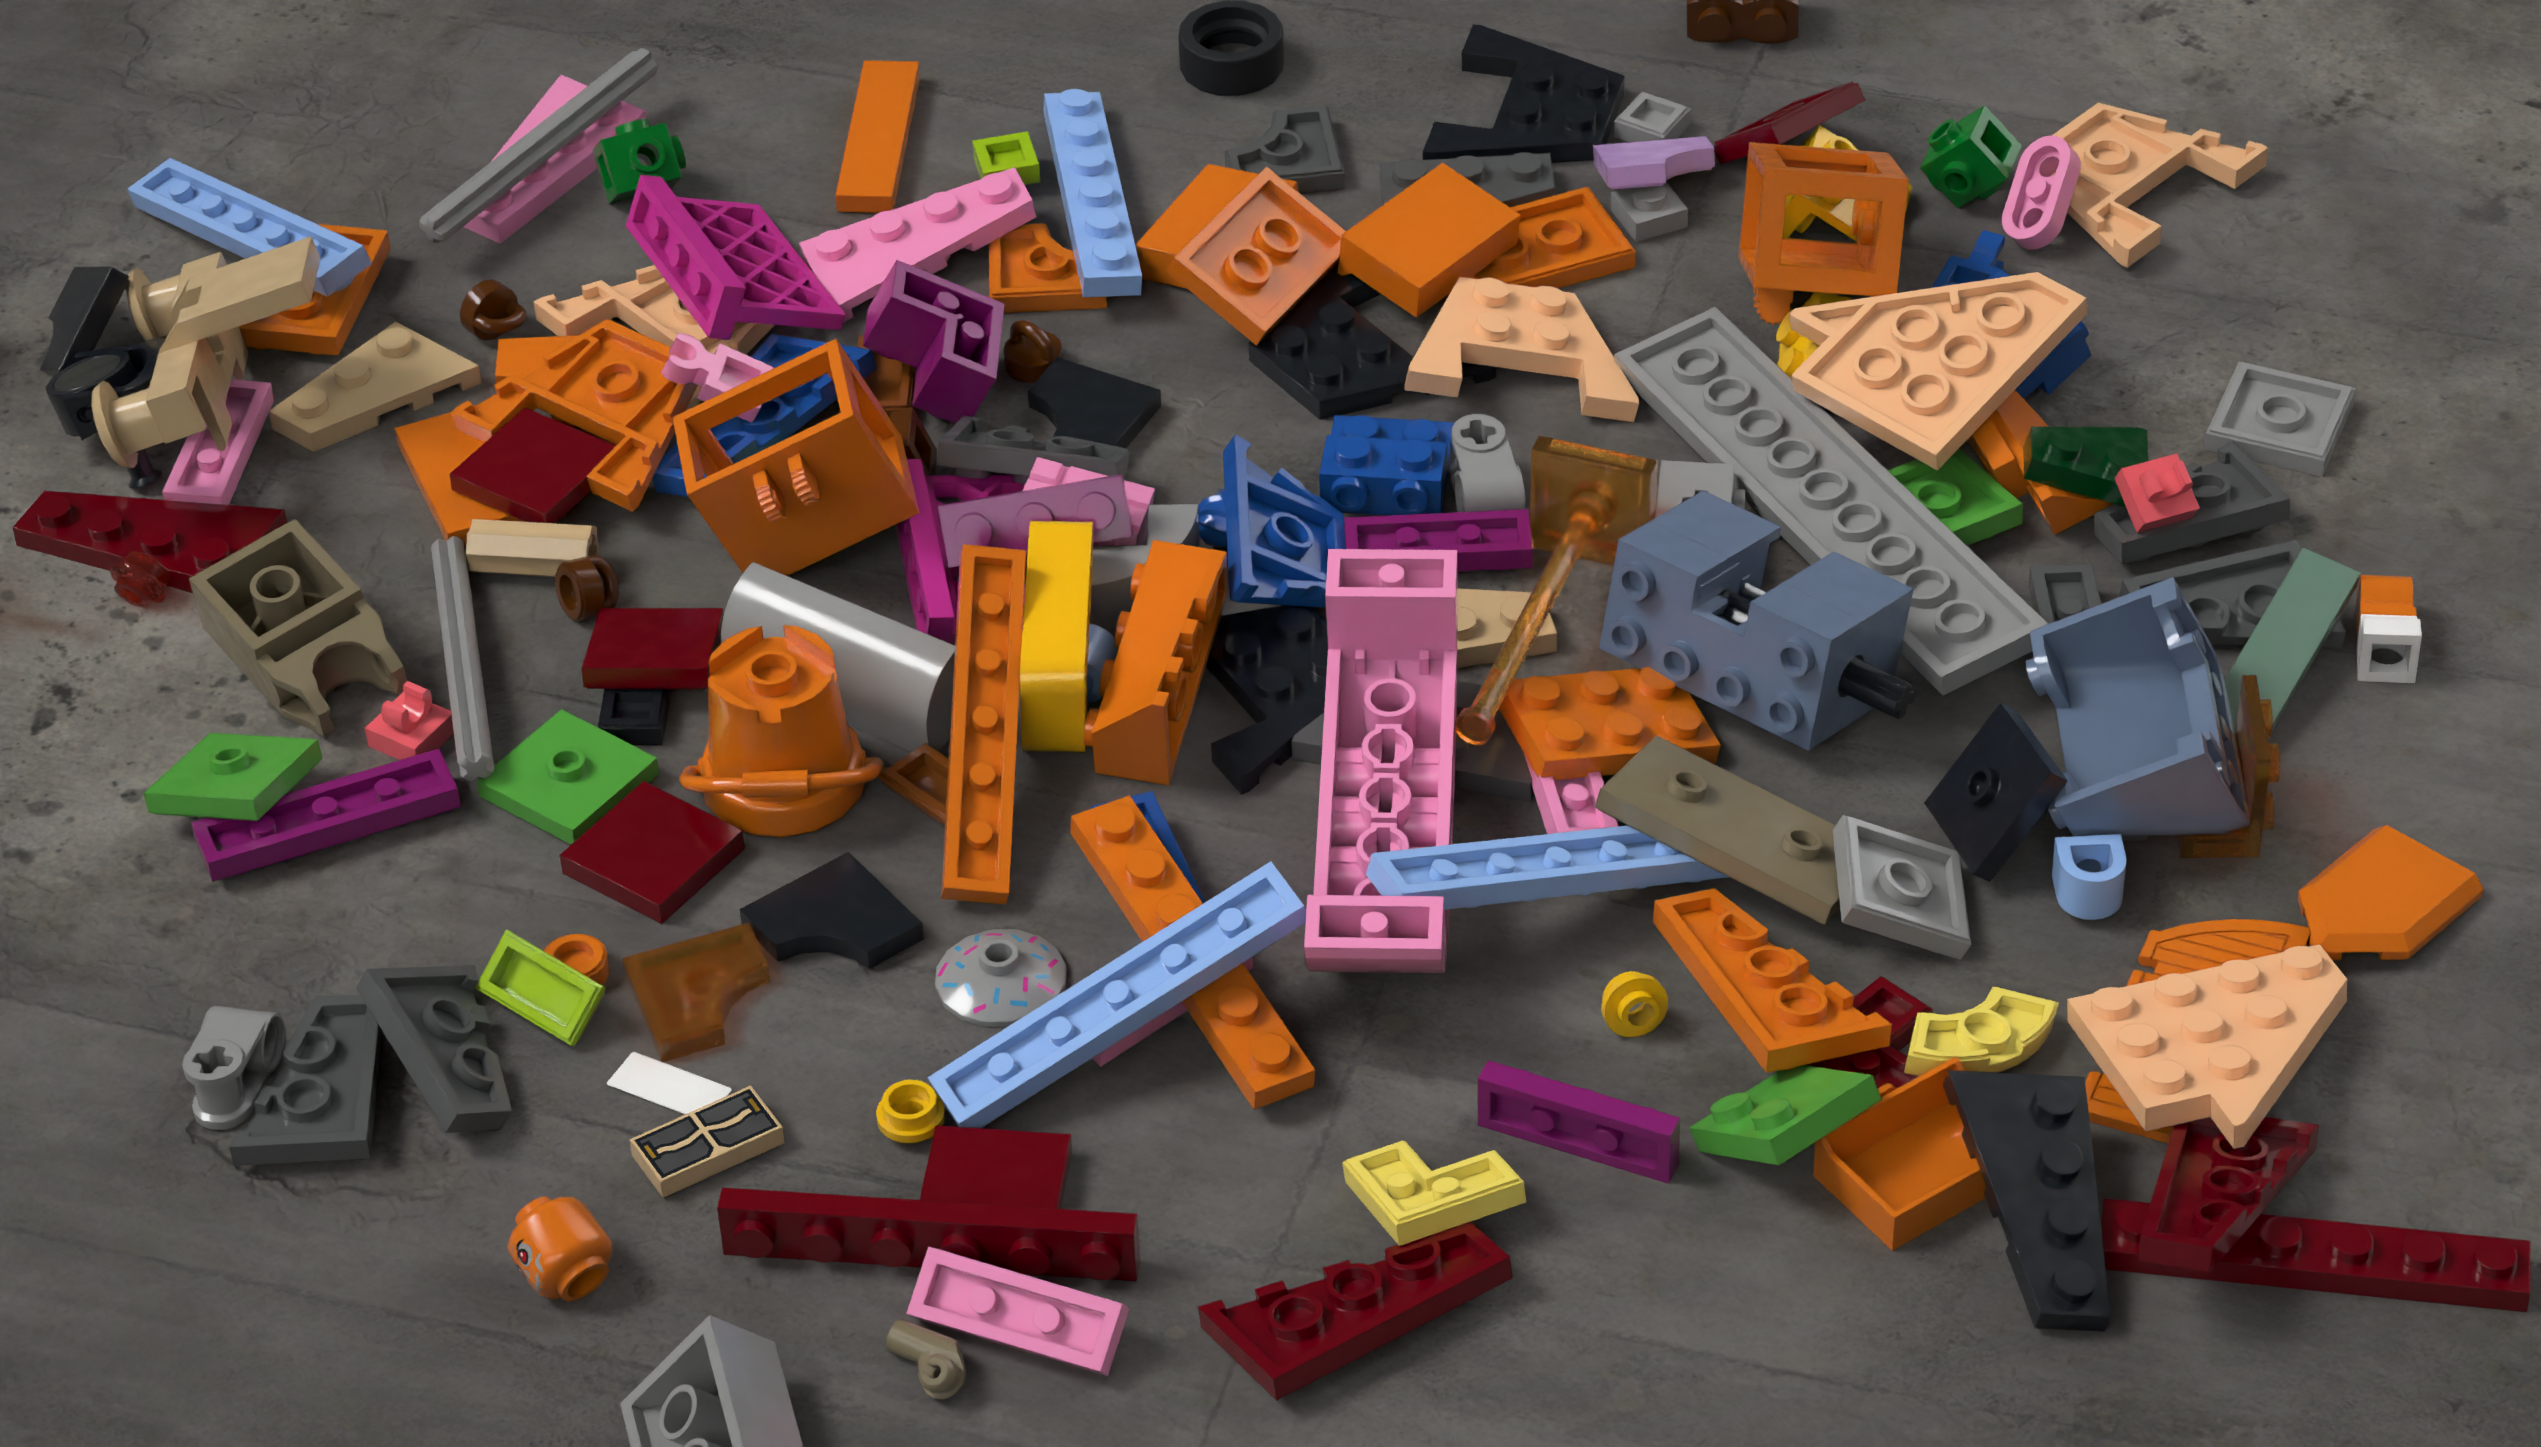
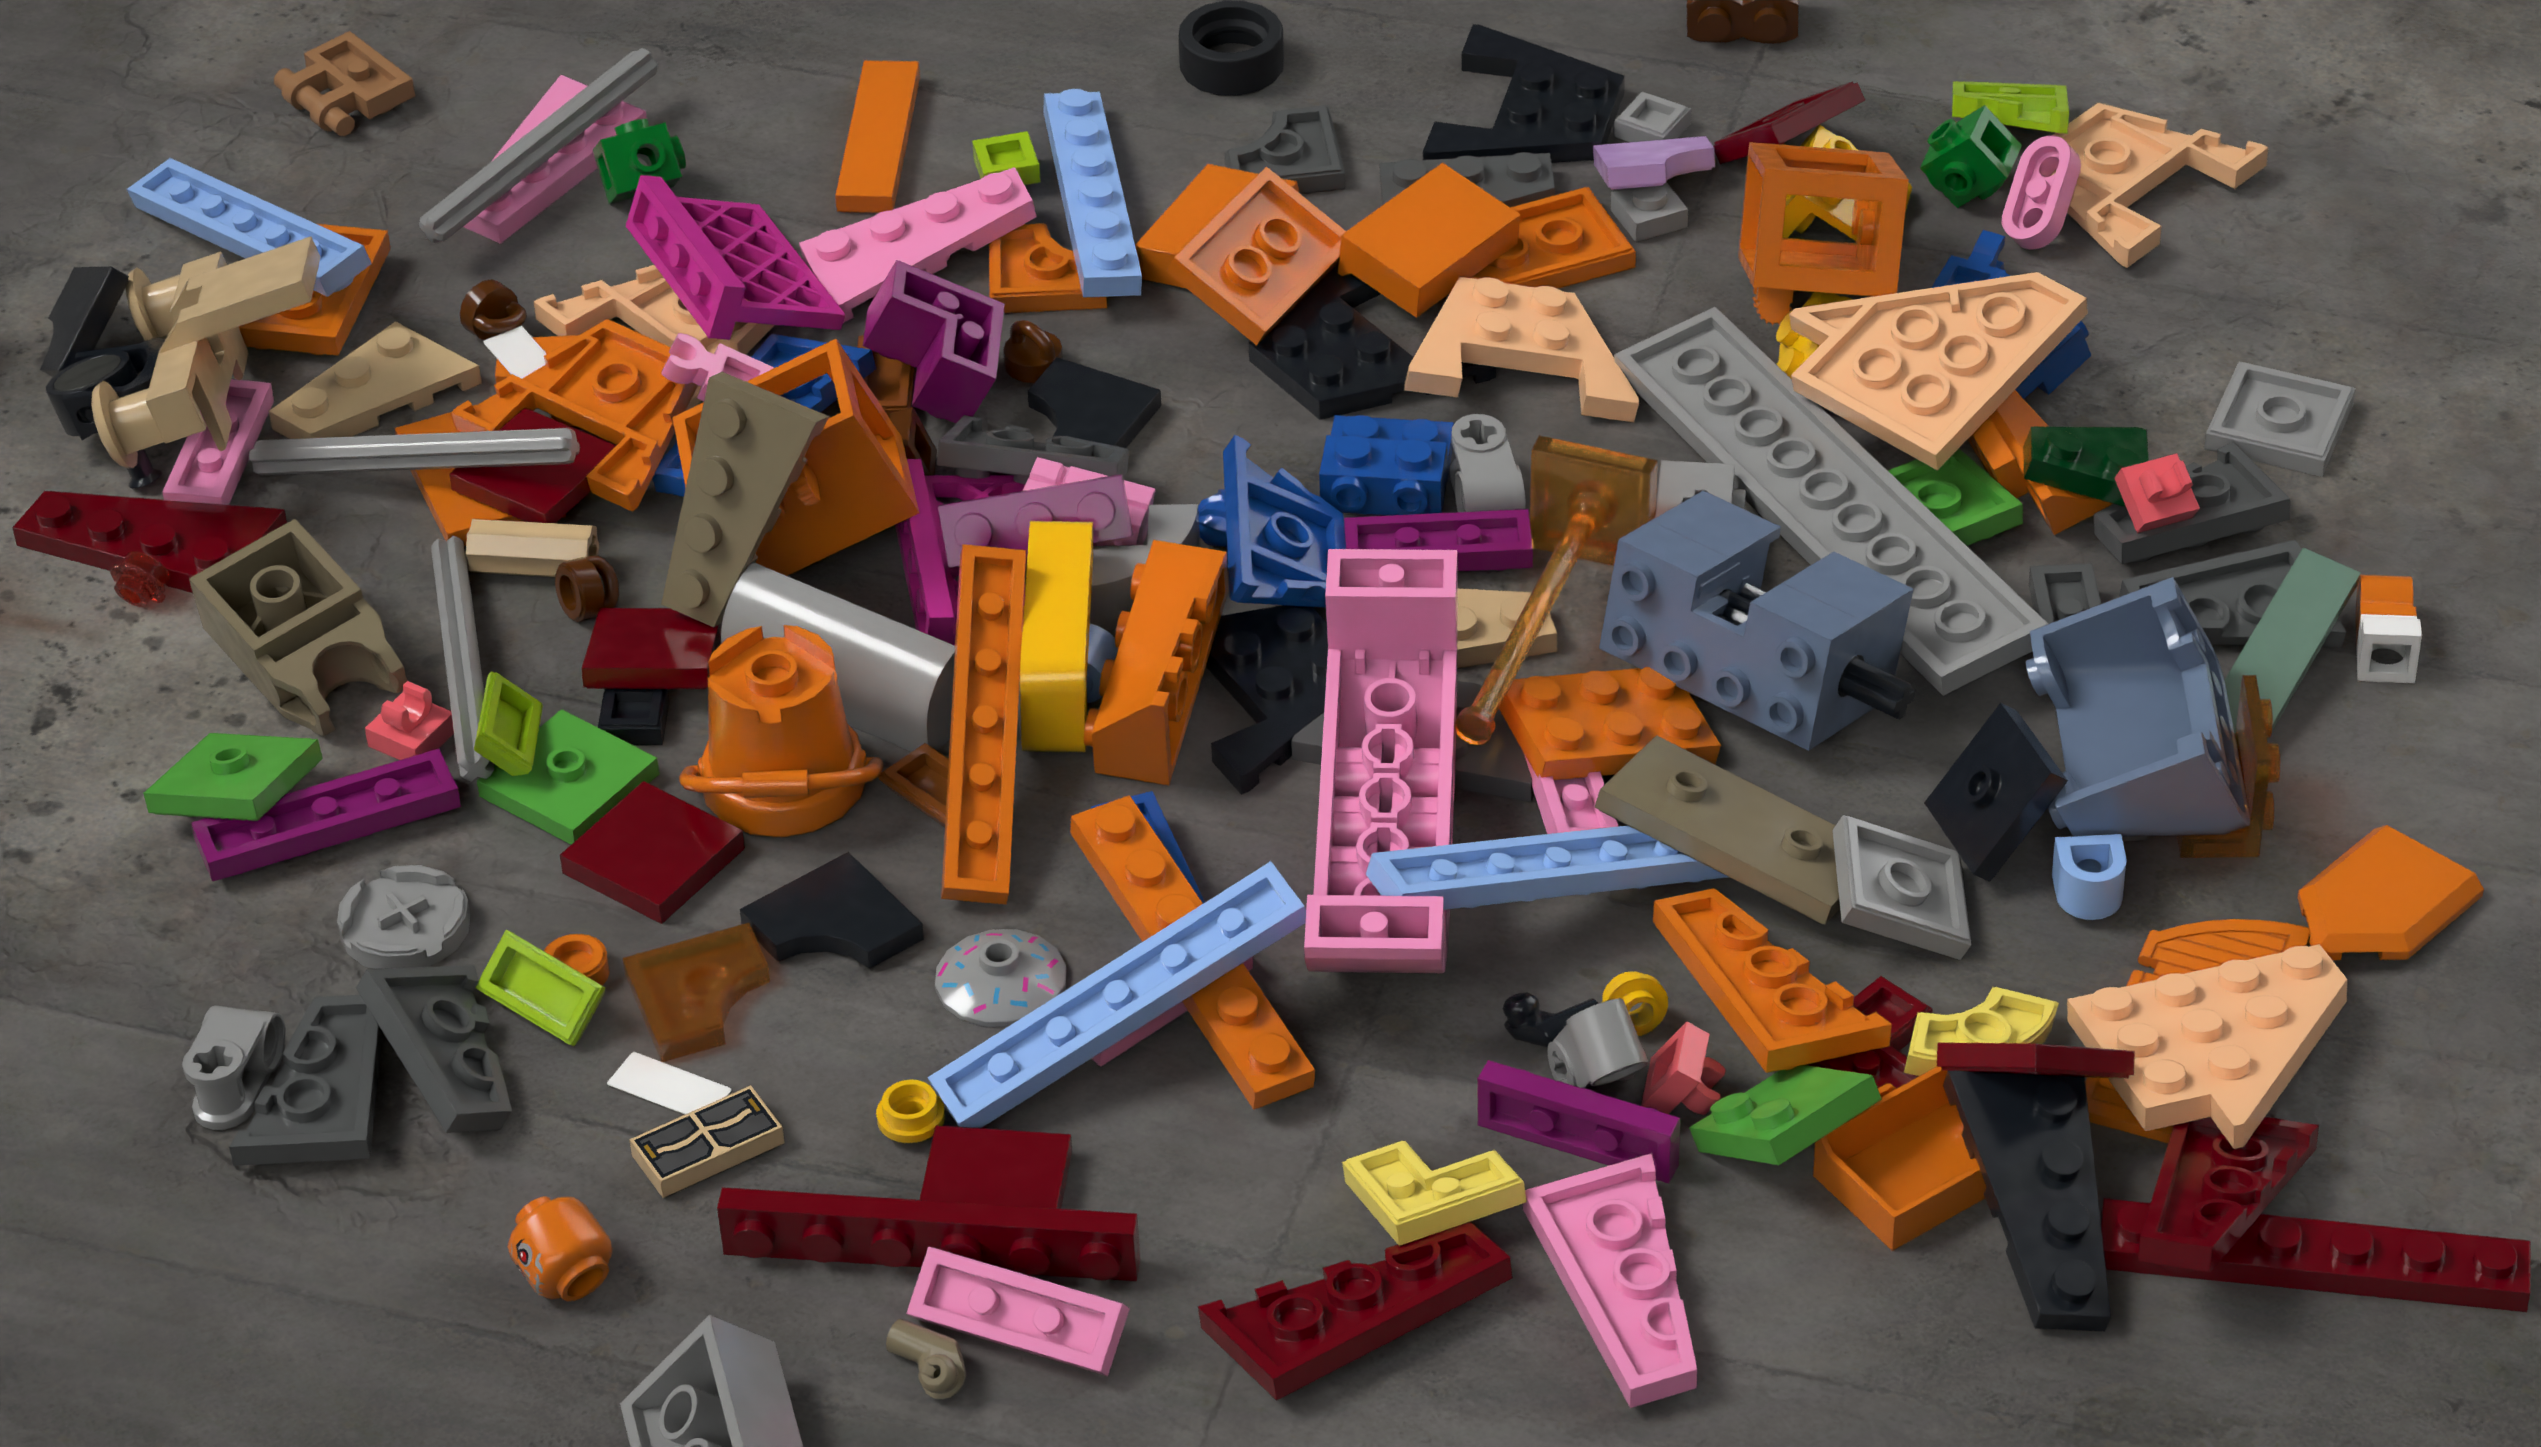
(358, 81): none -> medium nougat plate
(404, 918): none -> light grey tile
(415, 451): none -> light grey axle
(508, 726): none -> lime tile
(517, 351): none -> white sticker
(739, 472): none -> dark tan wing
(1534, 1026): none -> black arm
(1597, 1047): none -> light grey piece
(1618, 1268): none -> bright pink wing
(1683, 1073): none -> coral tile
(2015, 104): none -> lime wing
(2036, 1059): none -> dark red tile

